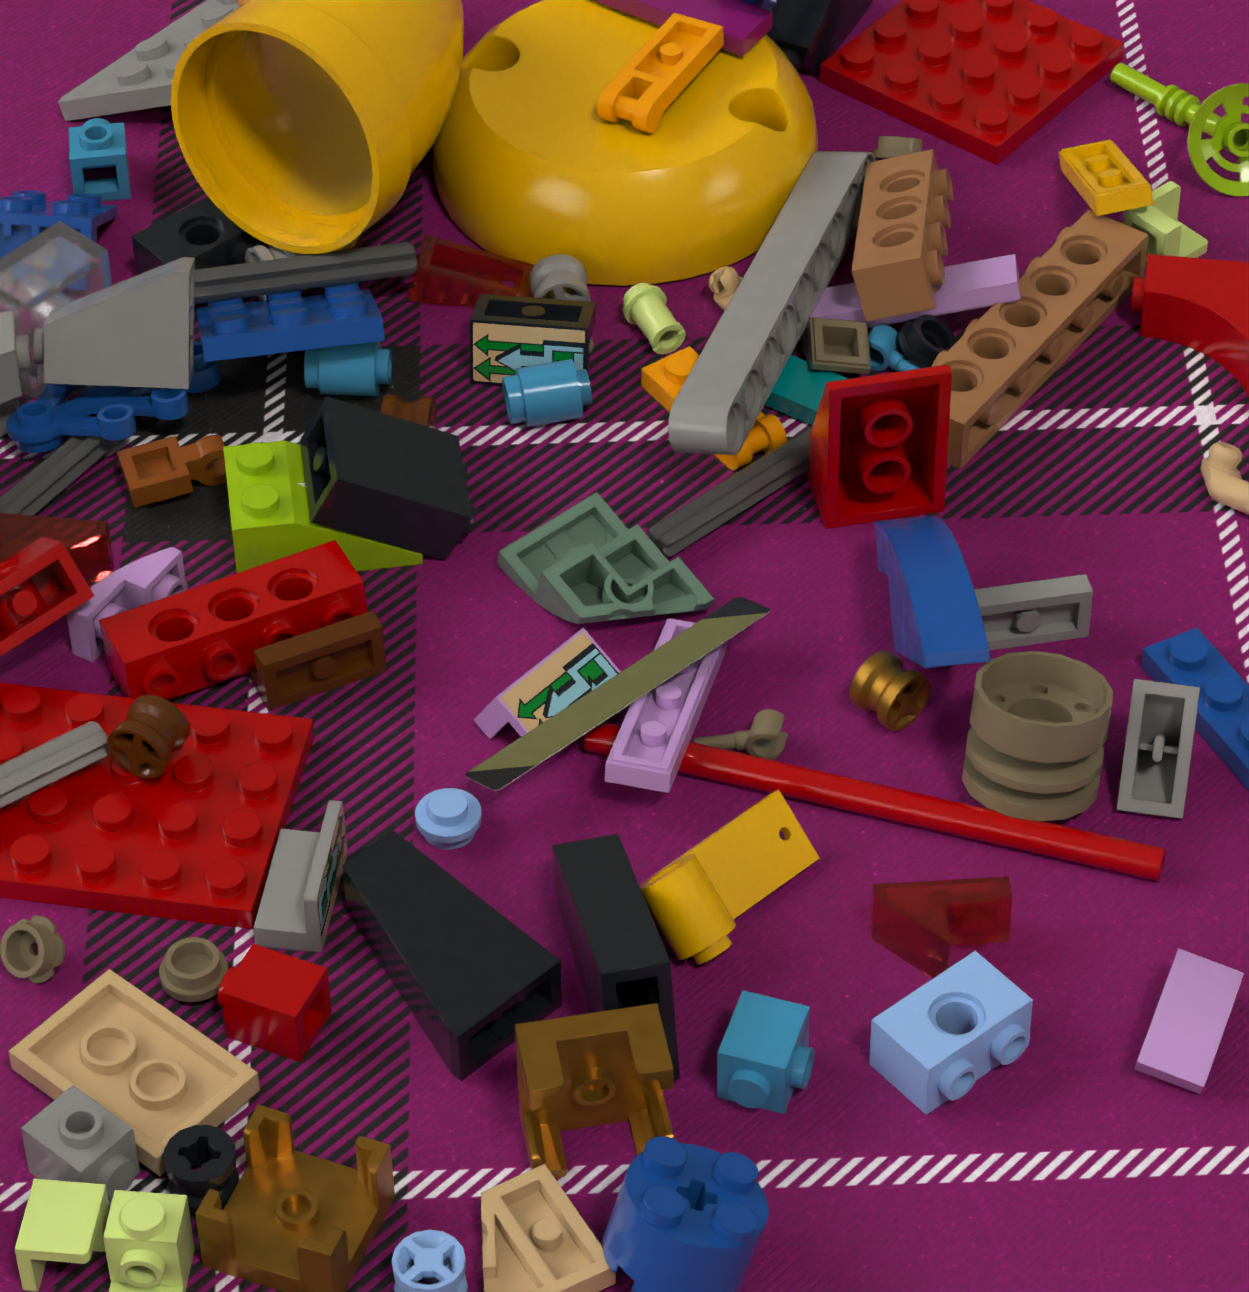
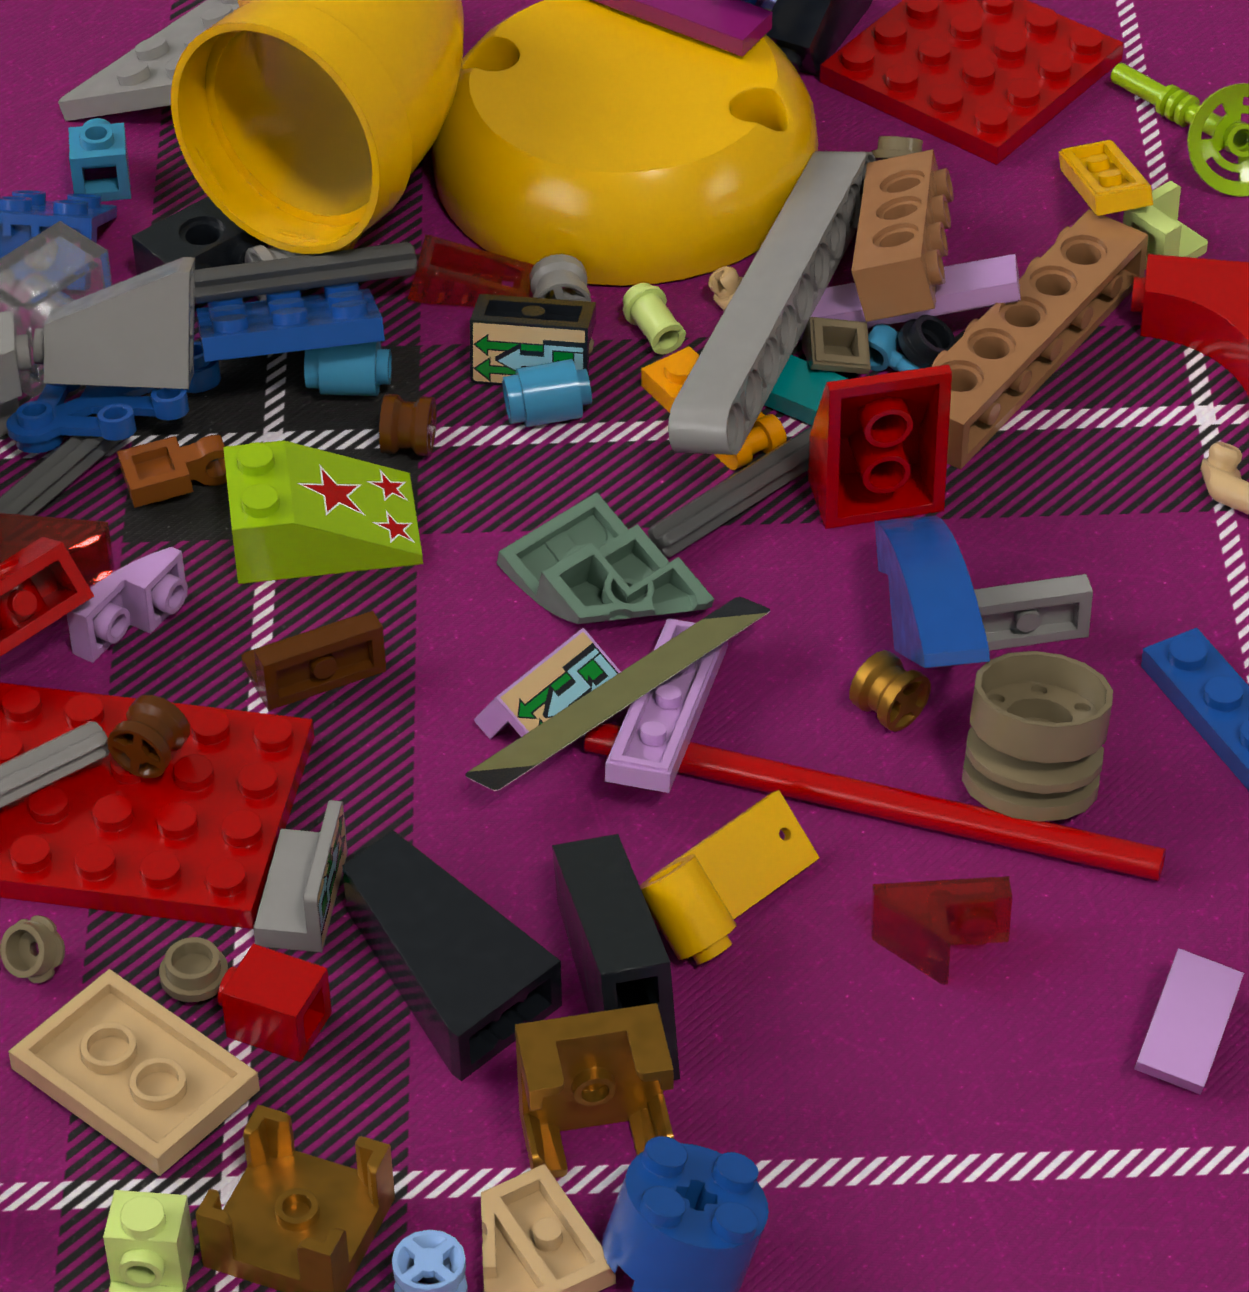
(60, 1225): yellowish green panel -> none
(81, 1143): light grey brick -> none
(205, 1147): black wheel -> none
(215, 627): red brick -> none
(386, 479): black brick -> none
(448, 818): light blue plate -> none
(660, 72): light orange plate -> none
(761, 740): dark tan hand -> none
(764, 1053): dark azure brick -> none
(951, 1032): light blue brick -> none
(1158, 748): light grey slope -> none

